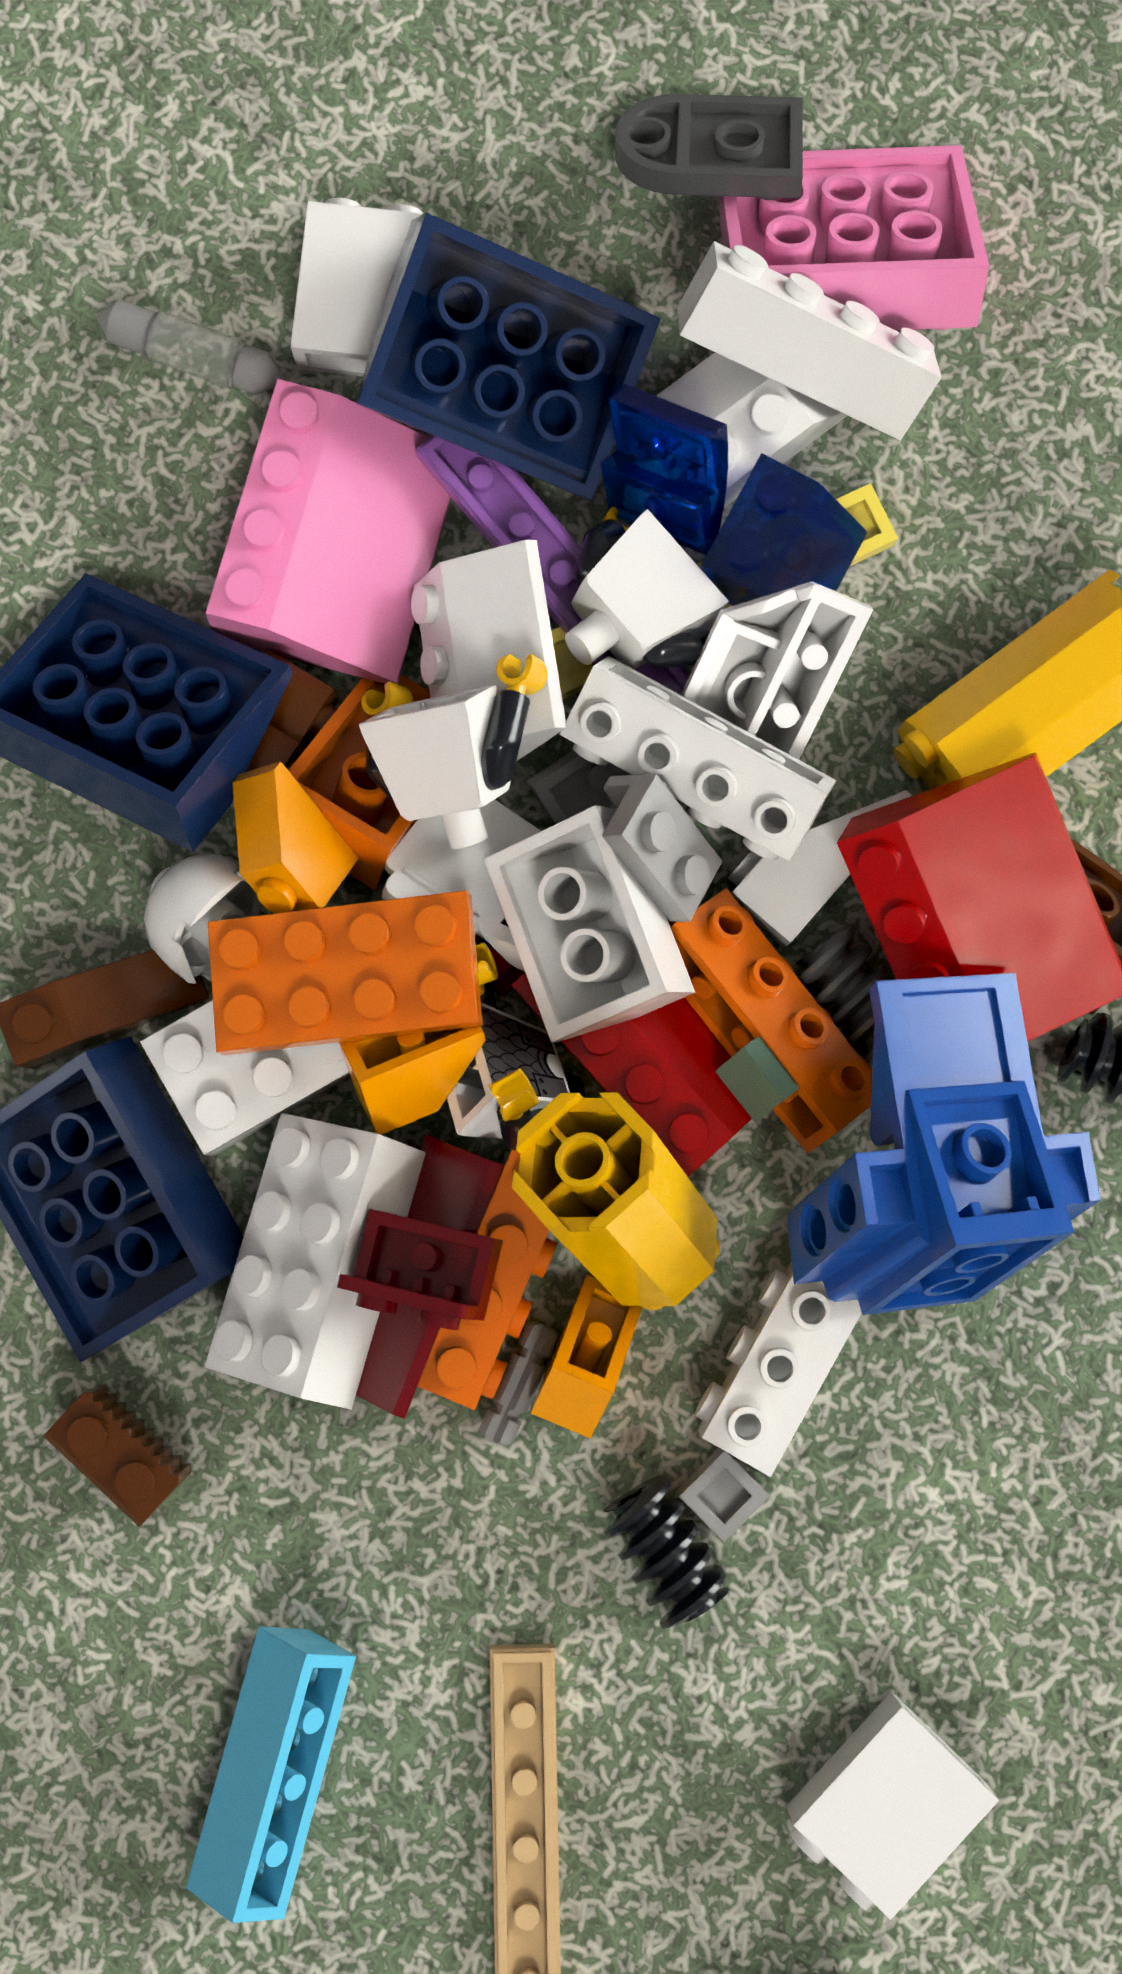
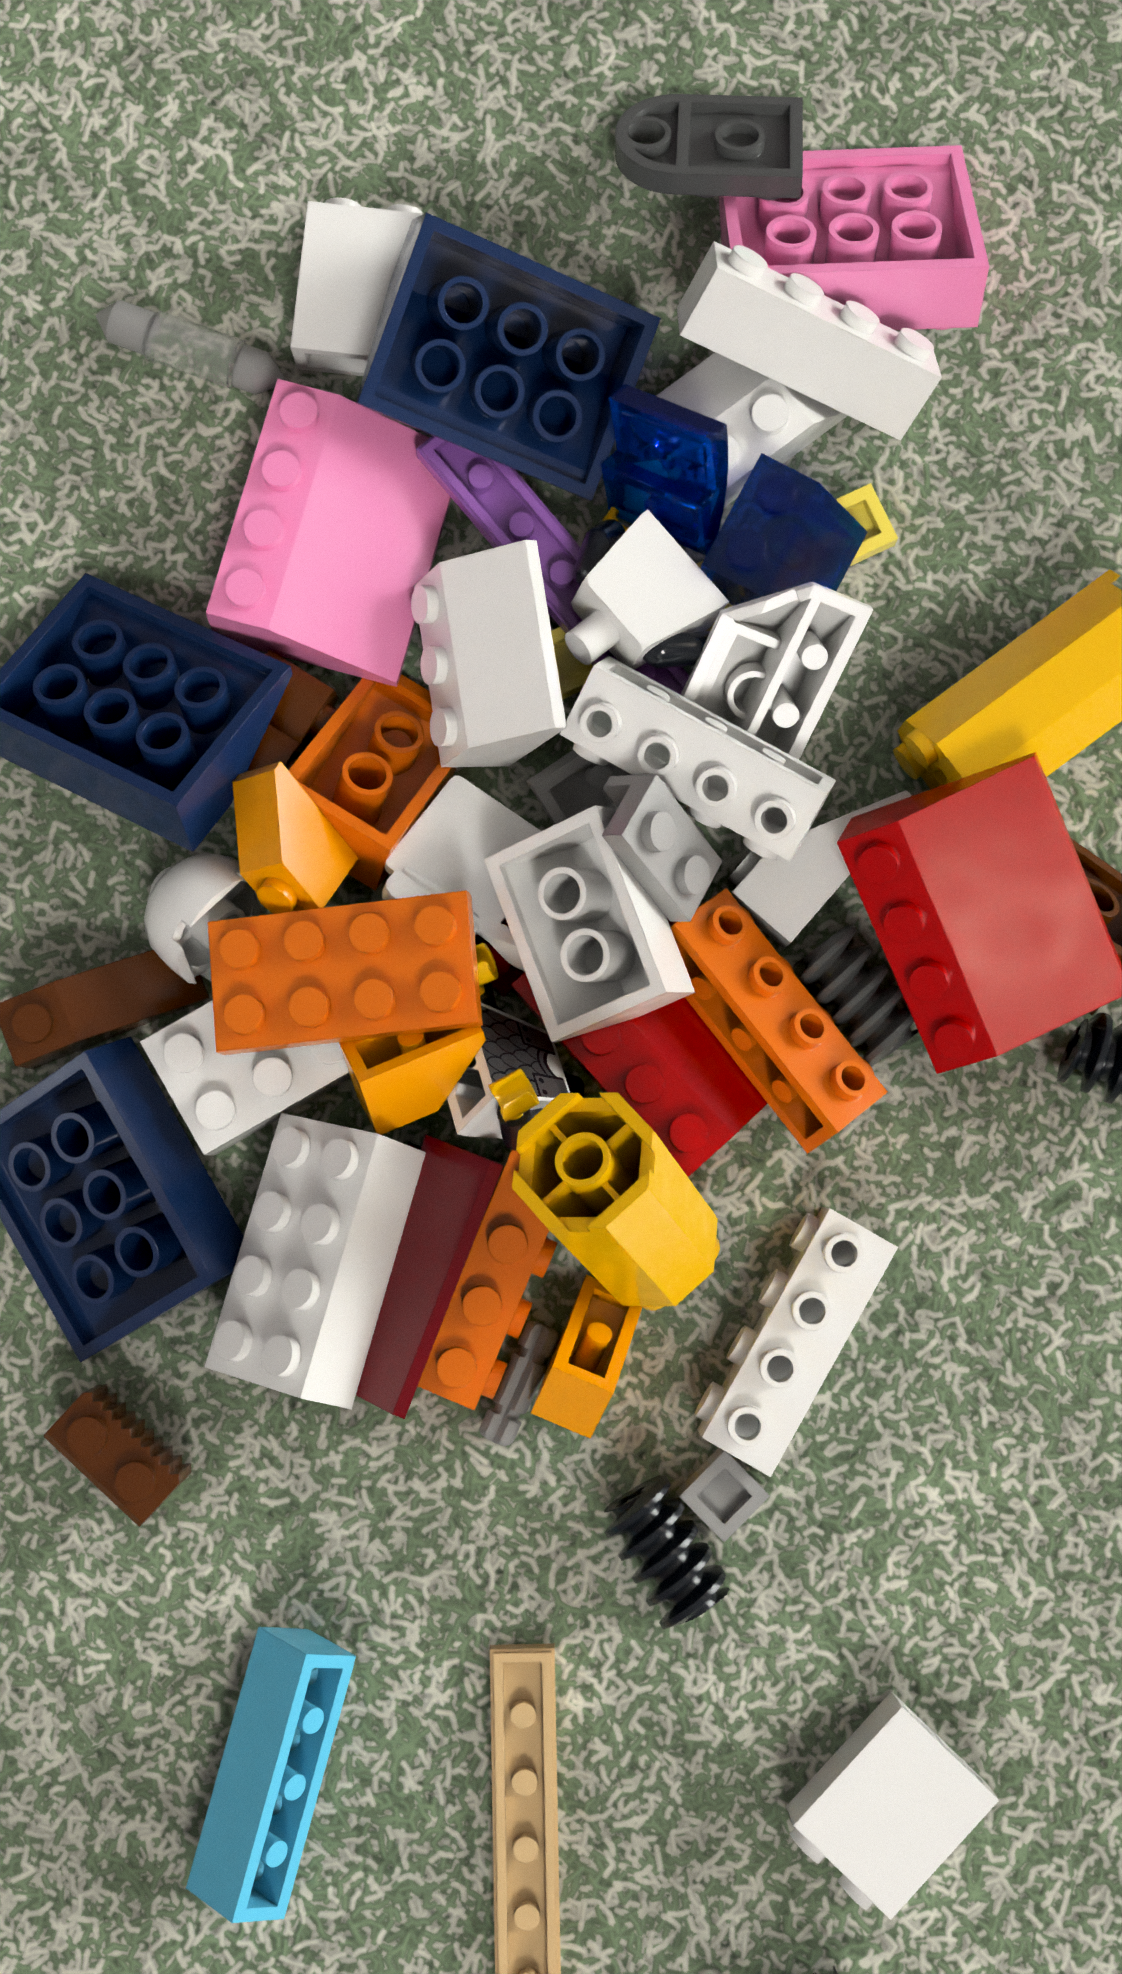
(423, 1267): dark red bracket -> none
(450, 749): white torso -> none
(757, 1079): sand green tile -> none
(970, 1172): blue piece -> none

